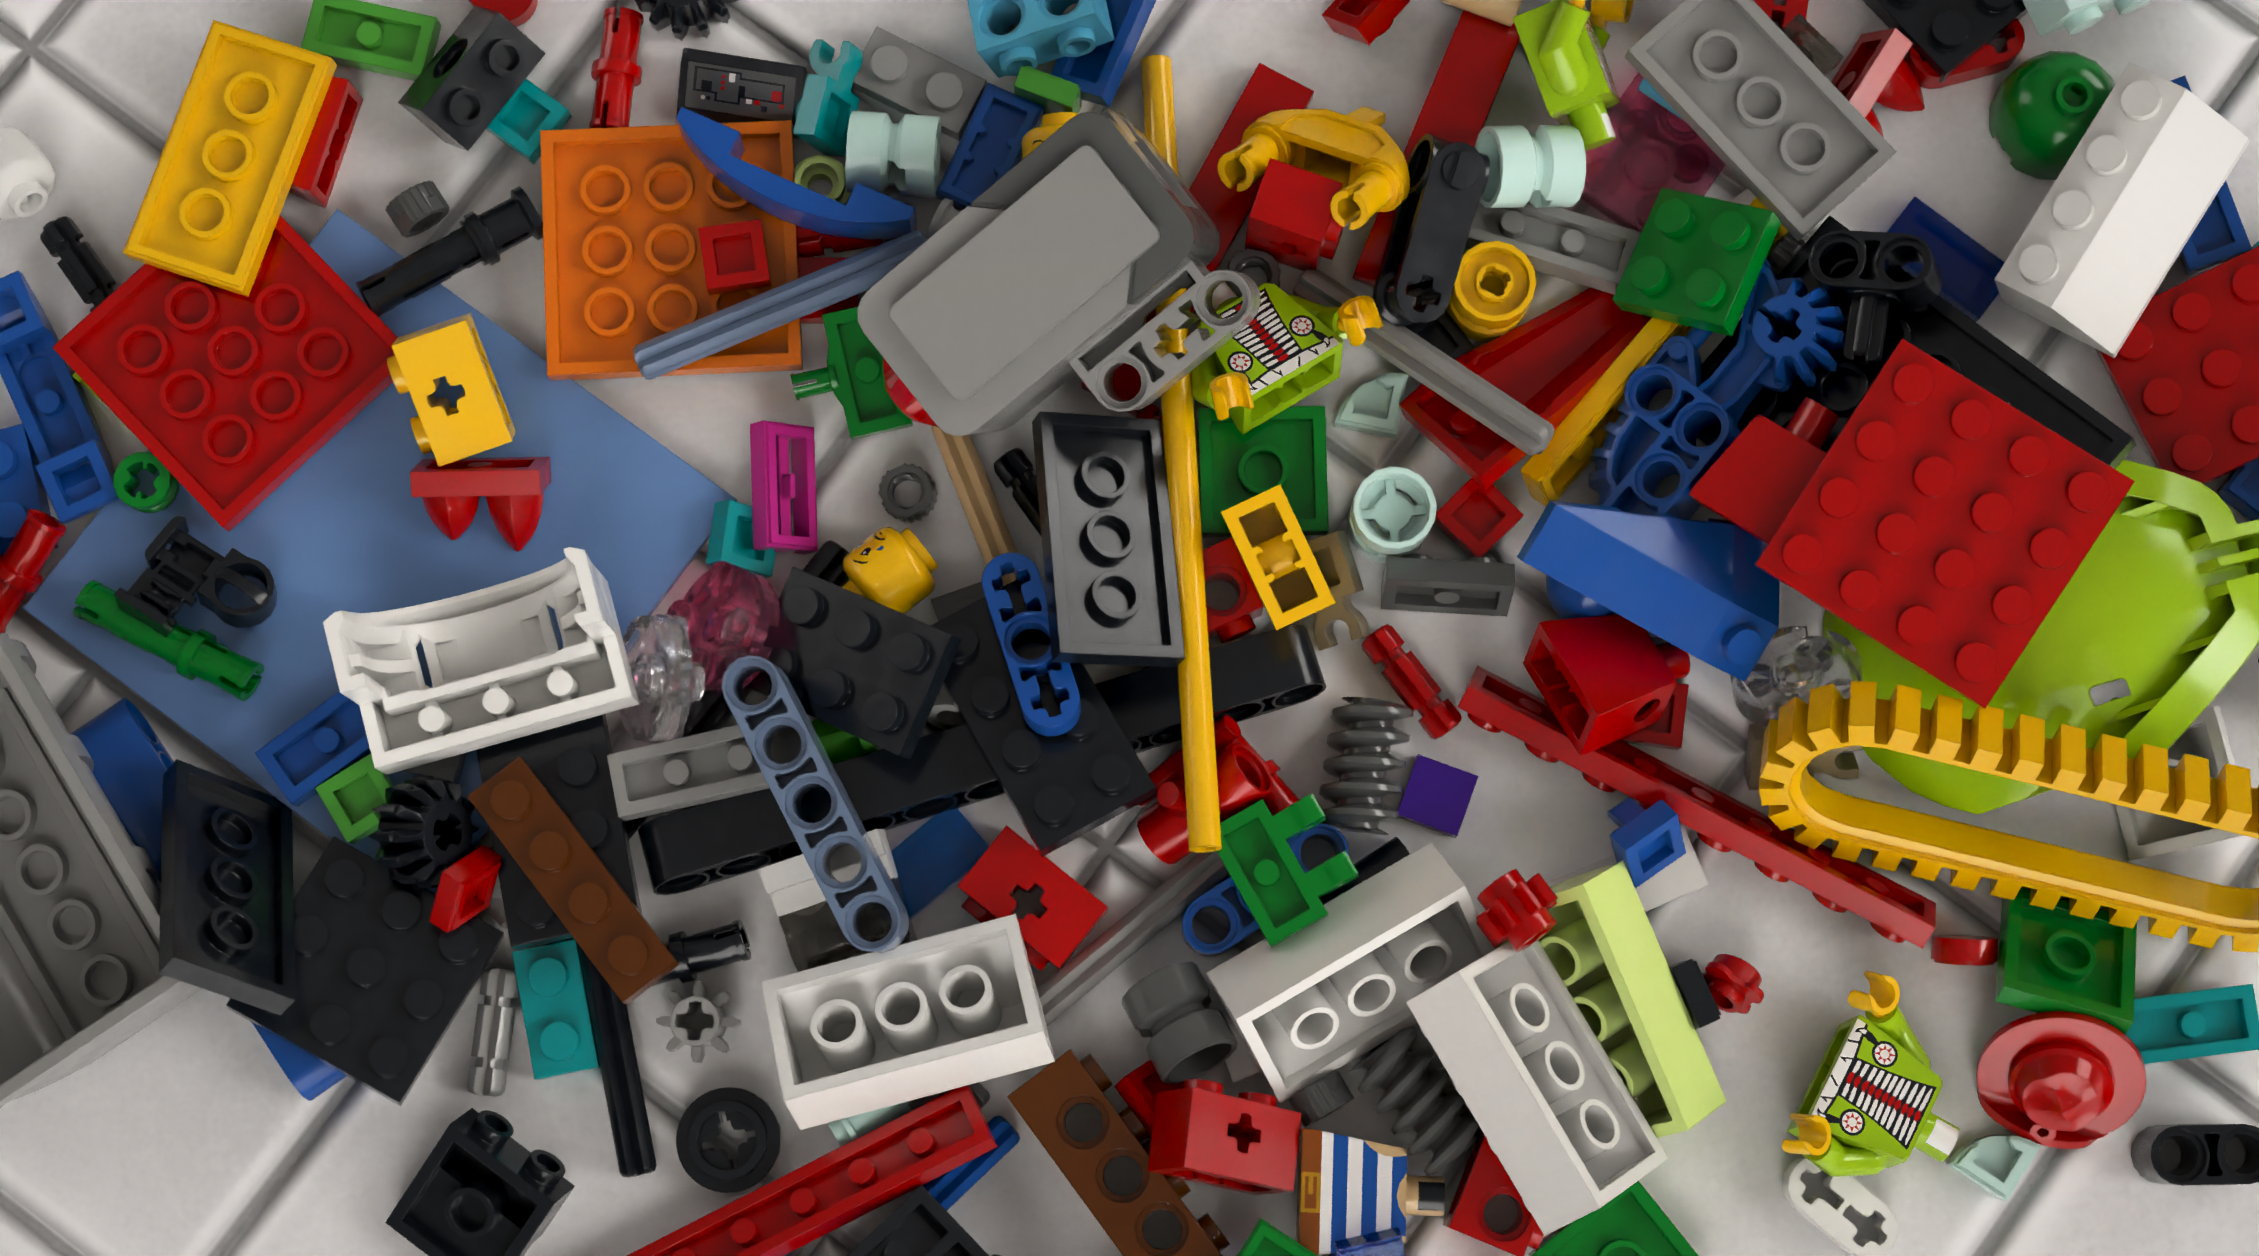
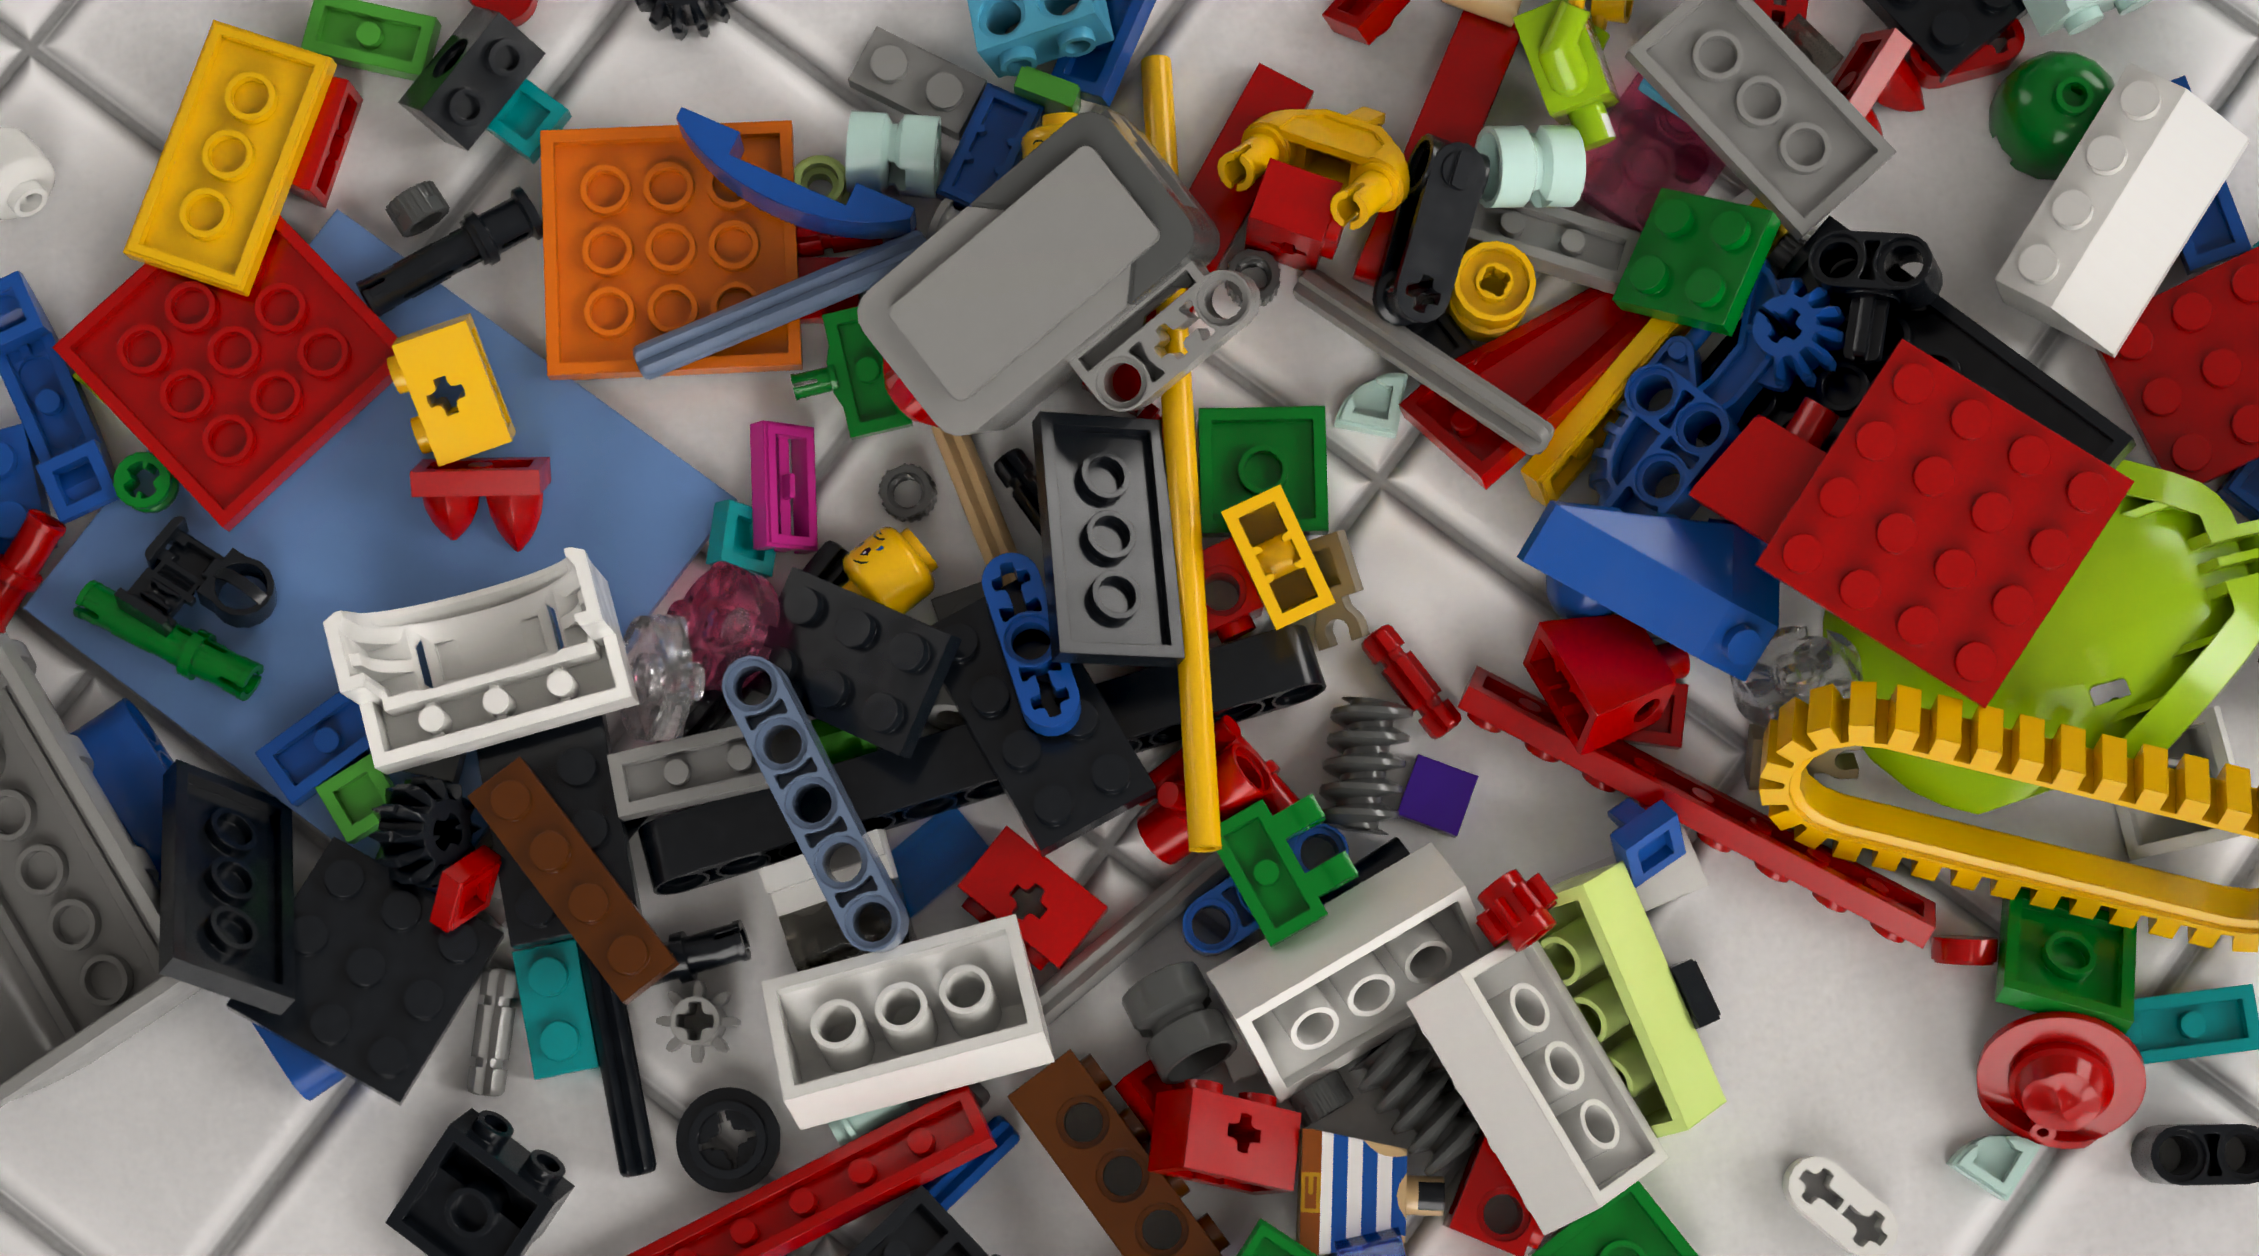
(78, 261): black axle -> none
(616, 68): red pin -> none
(734, 257): red tile -> none
(739, 87): slope -> none
(827, 98): teal plate -> none
(1279, 355): torso -> none
(1391, 513): light aqua wheel -> none
(1447, 586): dark grey plate -> none
(1477, 518): red plate -> none
(1733, 983): red plate -> none
(1871, 1093): torso -> none
(1964, 263): clear blue tile -> none

